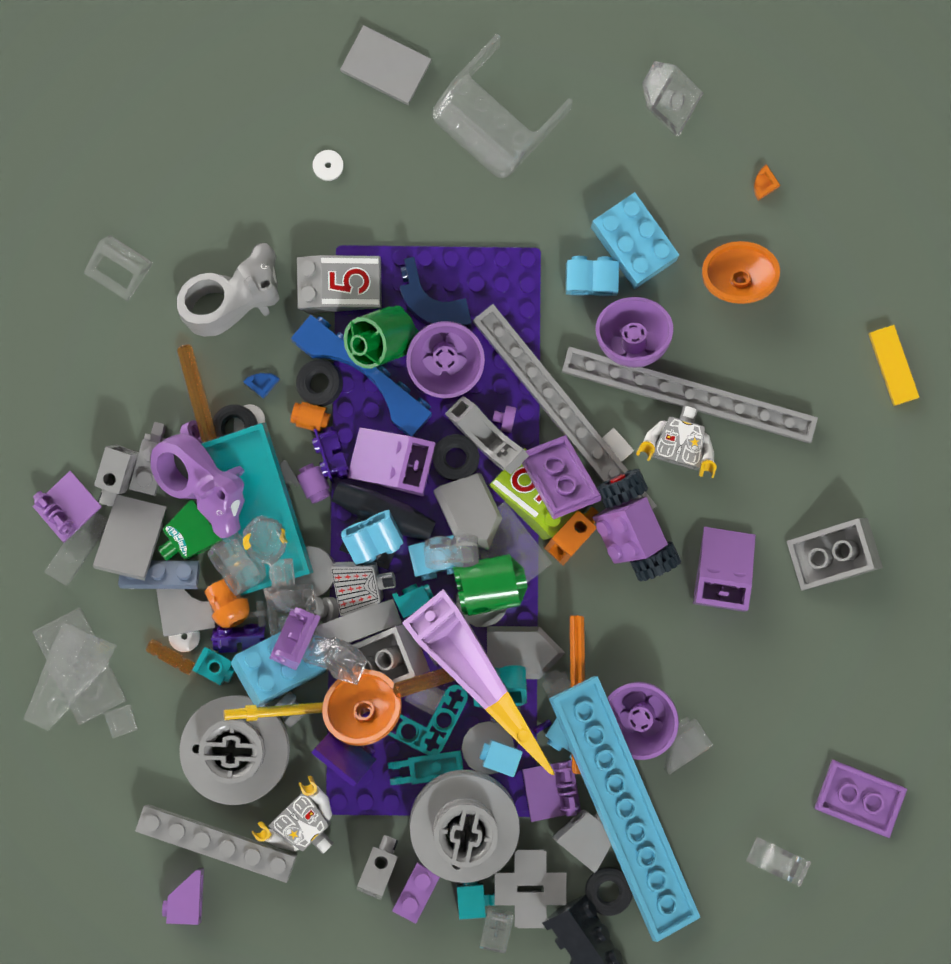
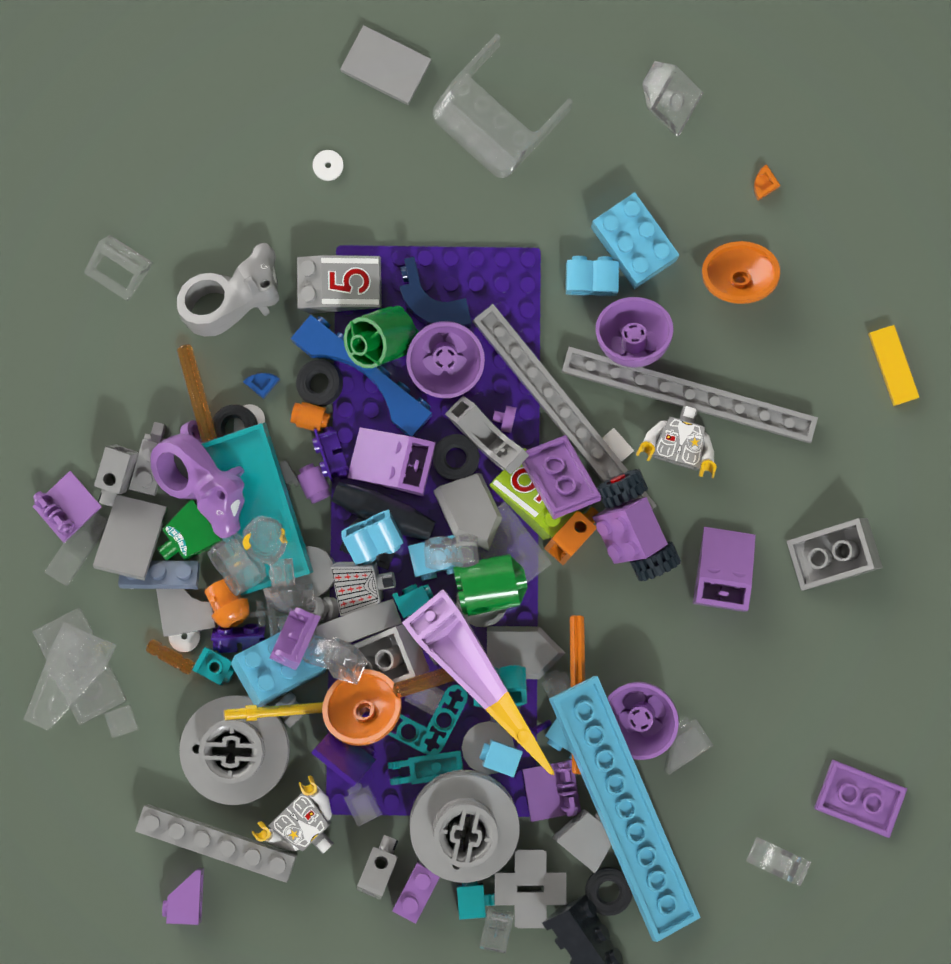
(362, 804): none -> clear brick

